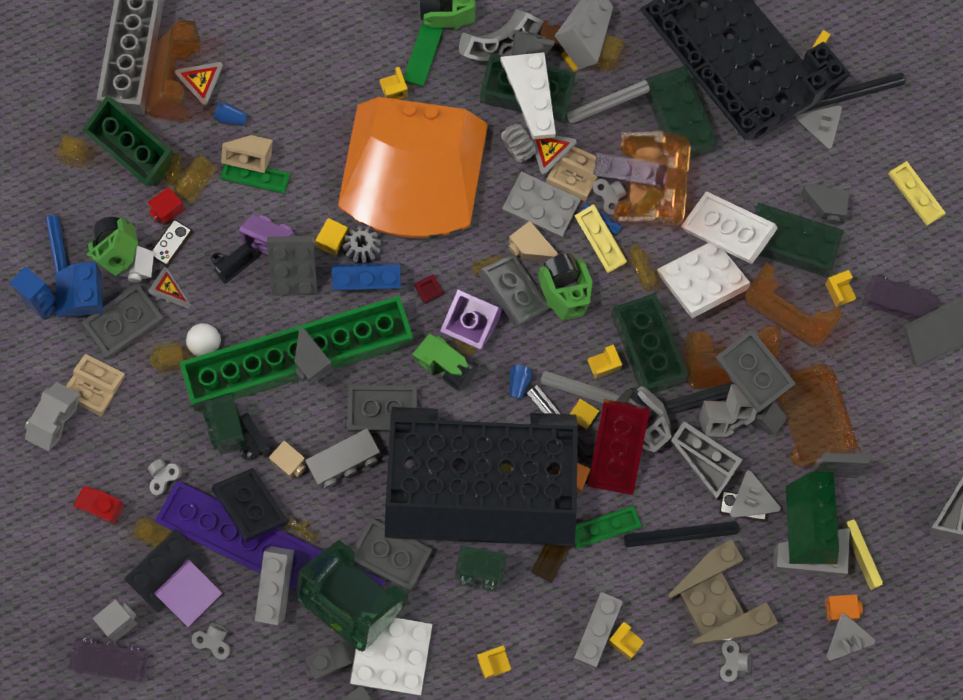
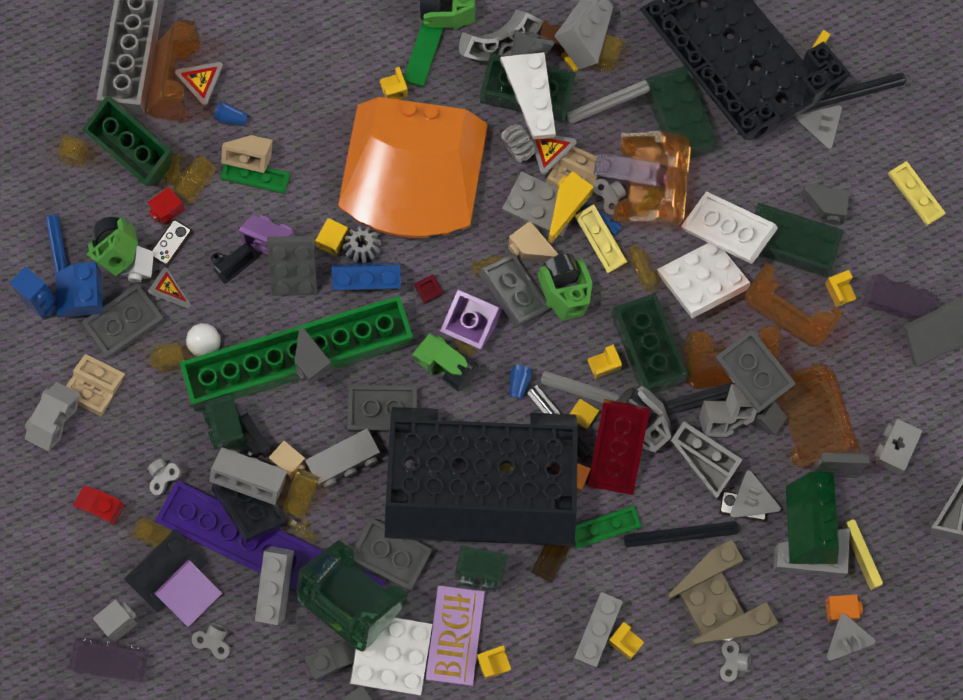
(248, 475): none -> light grey brick
(301, 493): none -> clear yellow plate
(455, 635): none -> lavender tile
(571, 196): none -> yellow slope
(894, 459): none -> light grey brick

